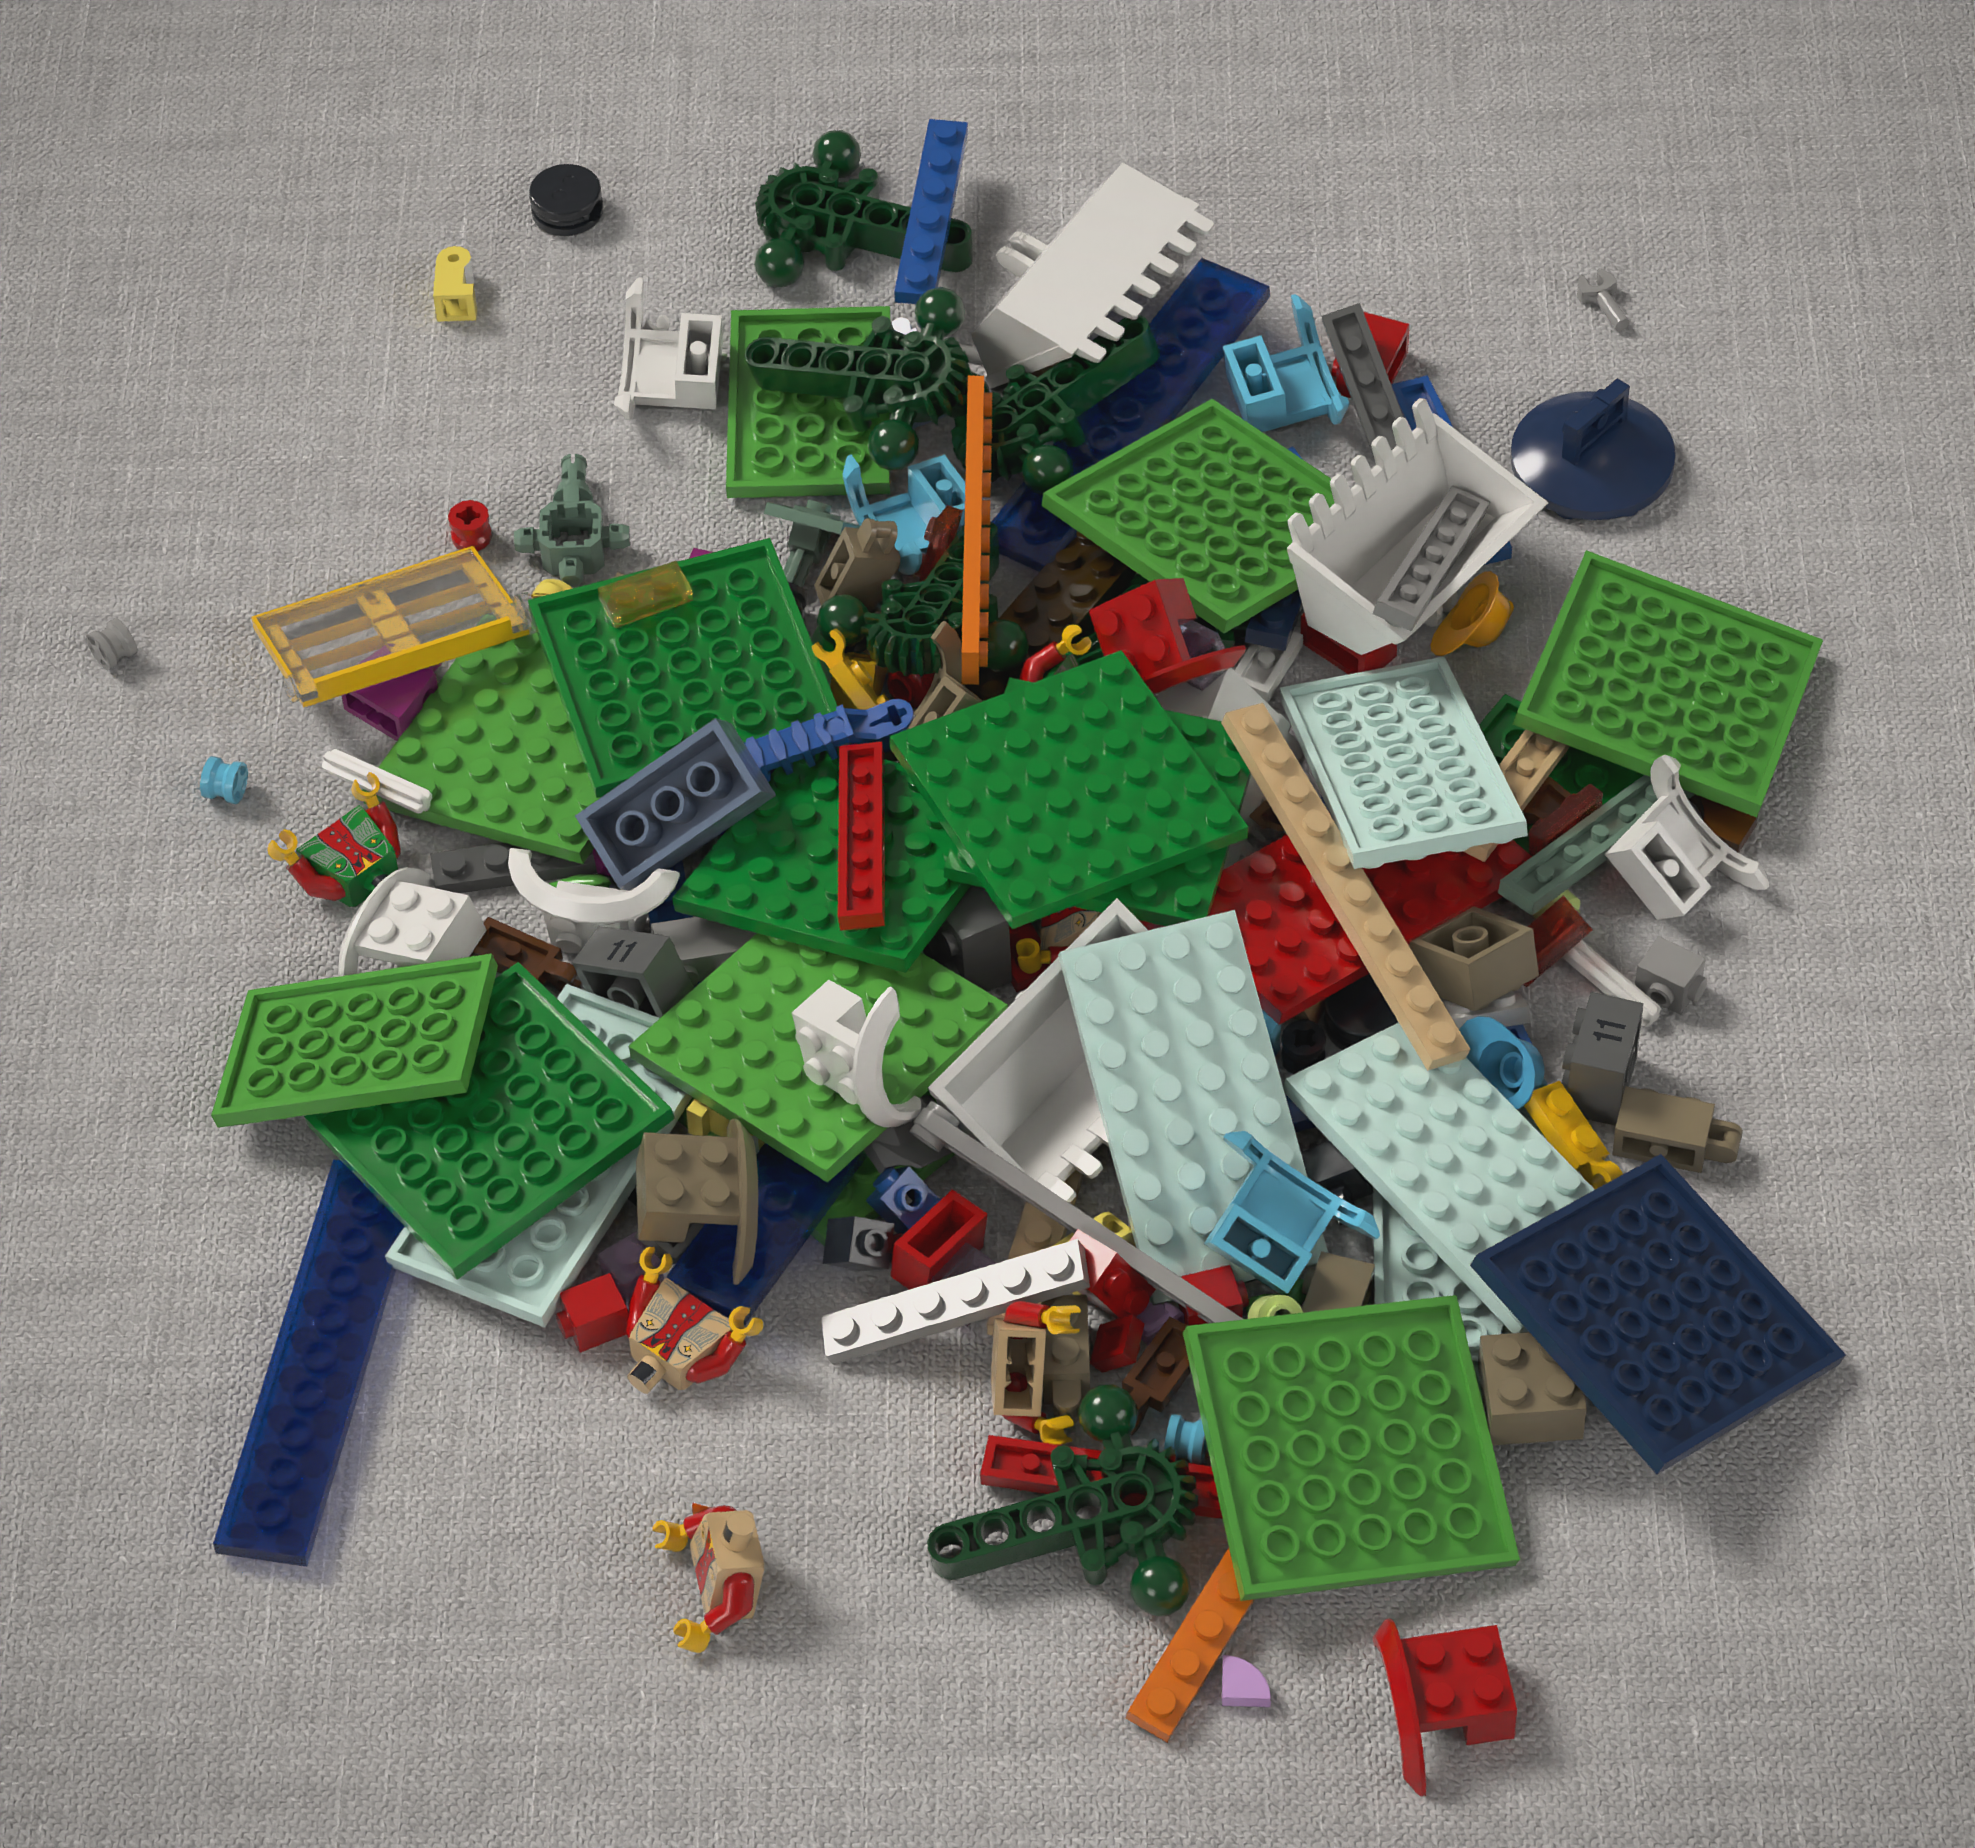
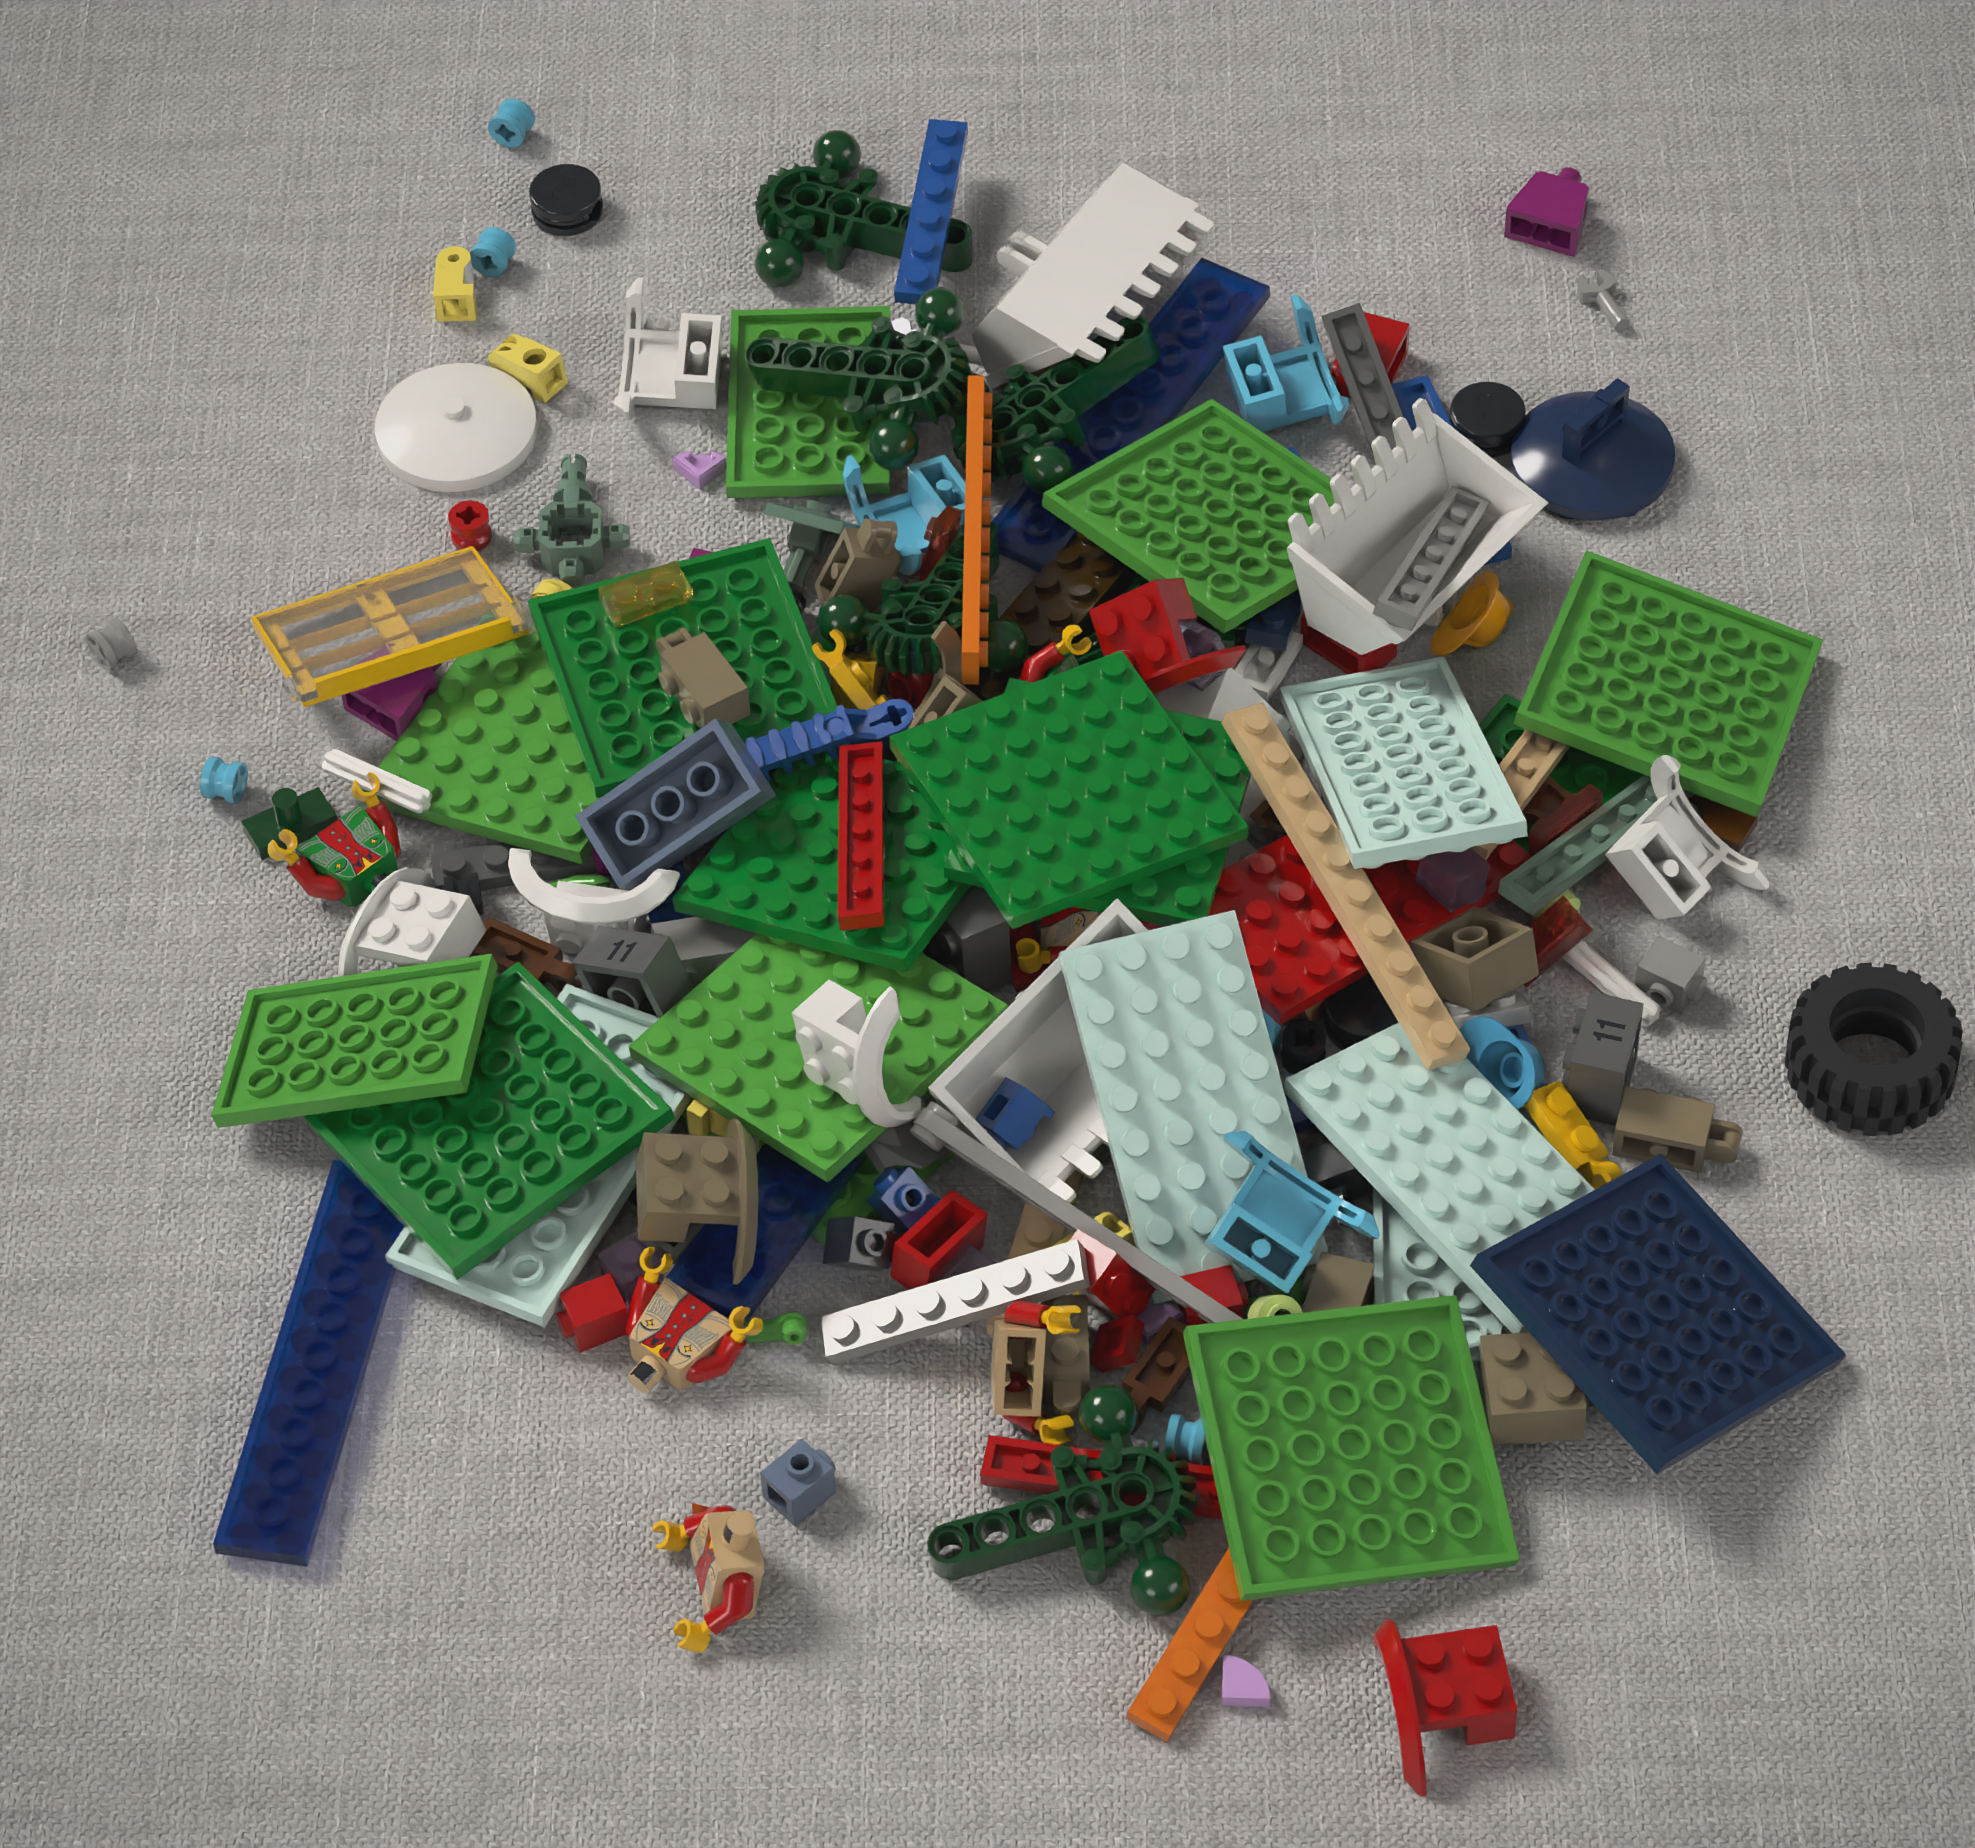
(301, 814): none -> dark green tile
(456, 427): none -> white dish
(467, 886): none -> black wheel
(492, 252): none -> medium azure wheel
(511, 123): none -> medium azure wheel
(531, 364): none -> light yellow leg
(700, 468): none -> lavender tile
(701, 679): none -> dark tan brick
(787, 1327): none -> bright green arm
(799, 1481): none -> sand blue brick
(1012, 1114): none -> blue brick
(1454, 877): none -> brick
(1488, 416): none -> black head
(1549, 211): none -> magenta torso
(1865, 1093): none -> black tyre

